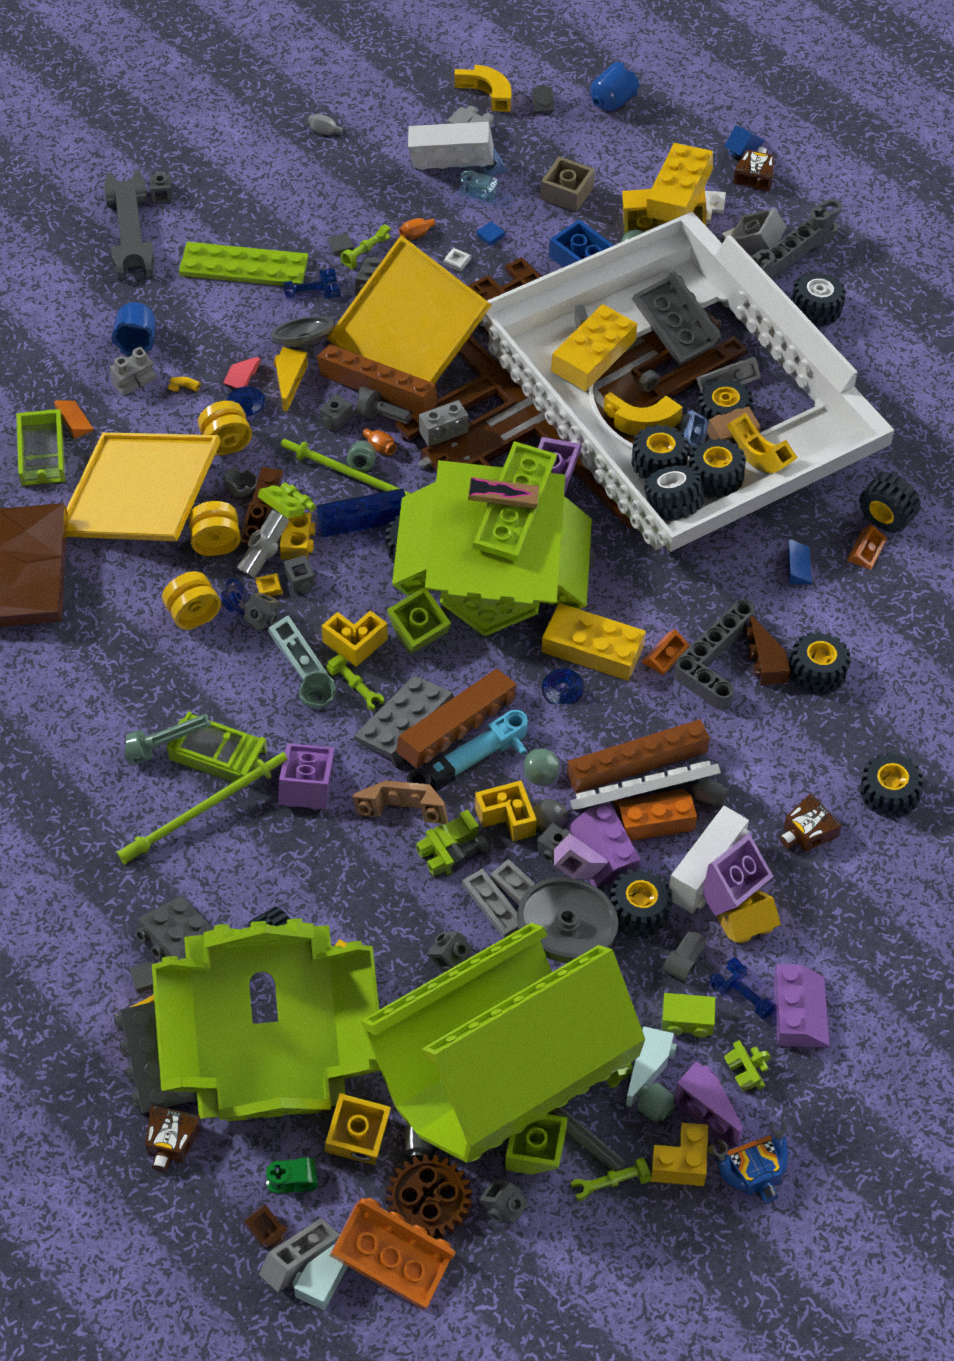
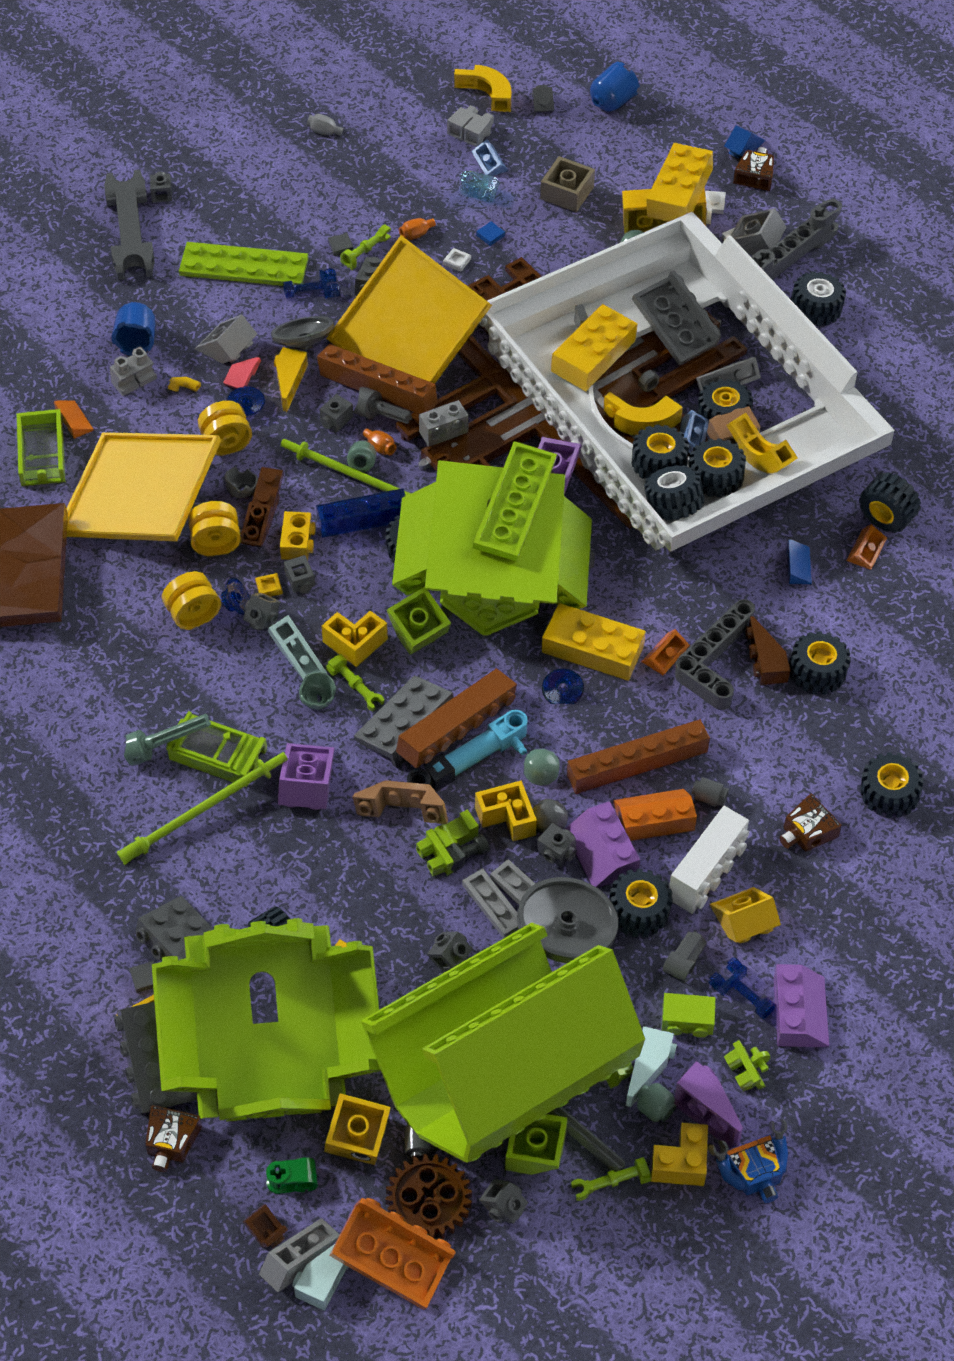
(228, 340): none -> light grey slope
(263, 544): light grey piece -> none
(286, 500): lime plate -> none
(450, 145): white brick -> none
(503, 493): tile -> none
(576, 243): blue brick -> none
(577, 859): lavender slope -> none
(651, 783): white plate -> none
(735, 876): medium lavender slope -> none

